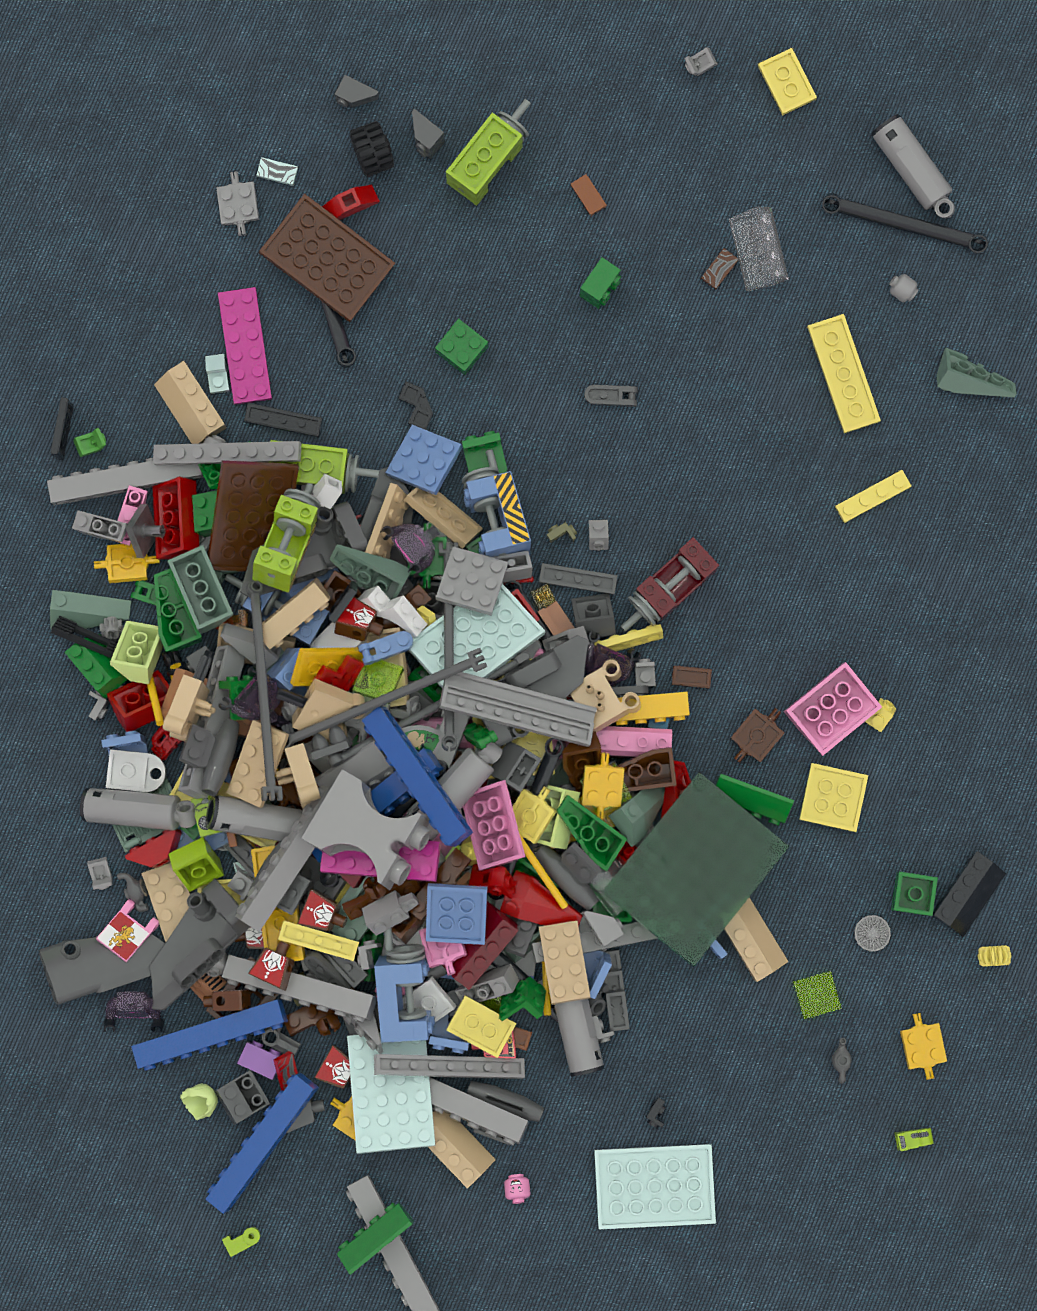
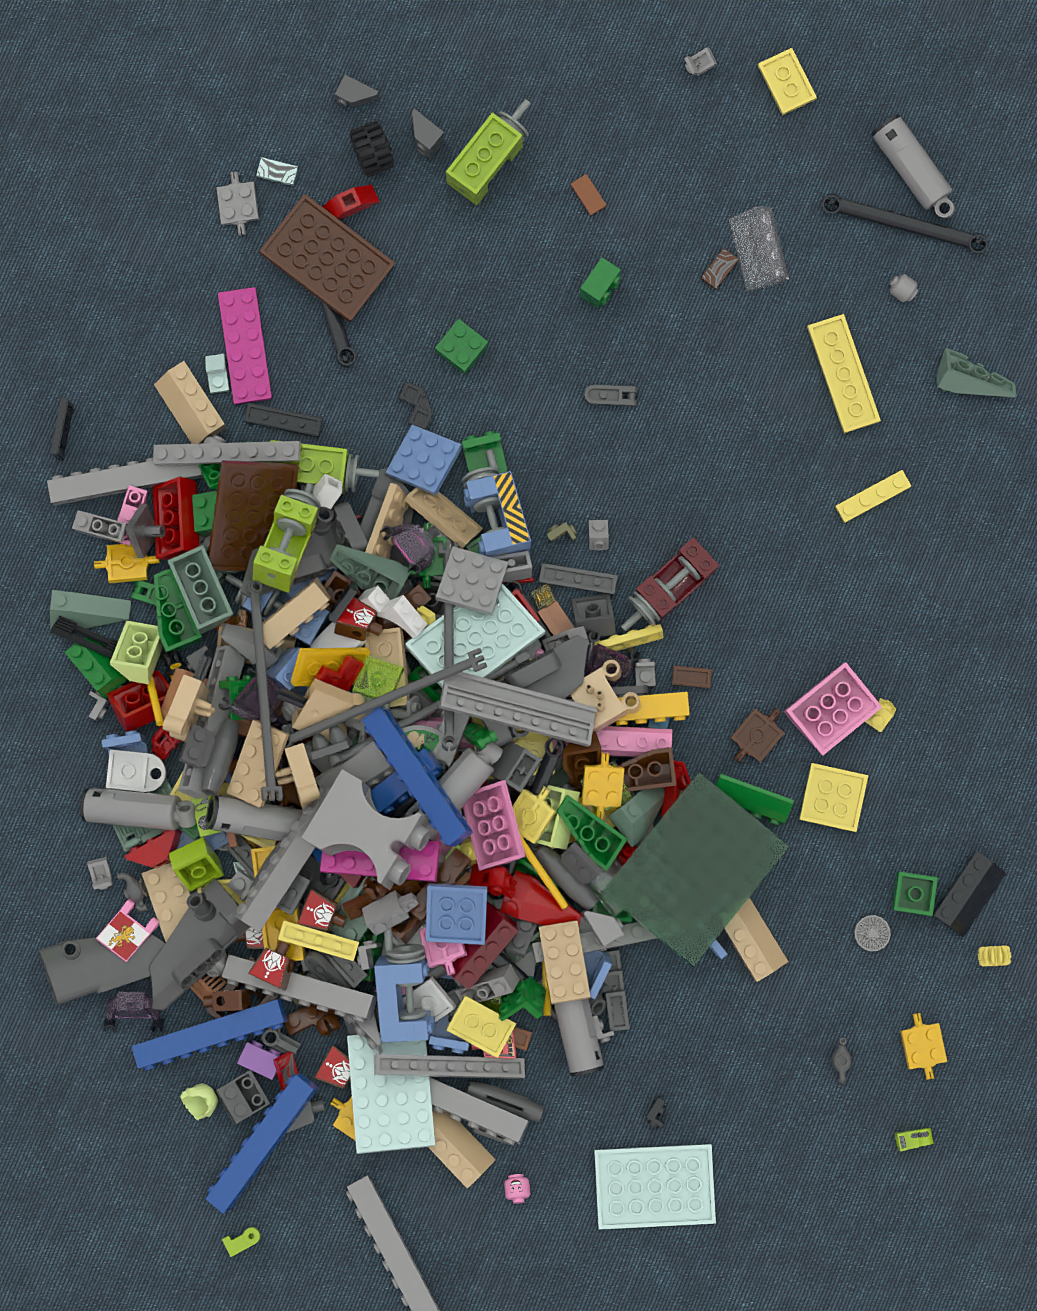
(90, 443): bright green bracket -> none
(111, 627): light grey gear -> none
(375, 1237): green slope -> none
(386, 647): medium blue plate -> none
(817, 995): clear neon green tile -> none

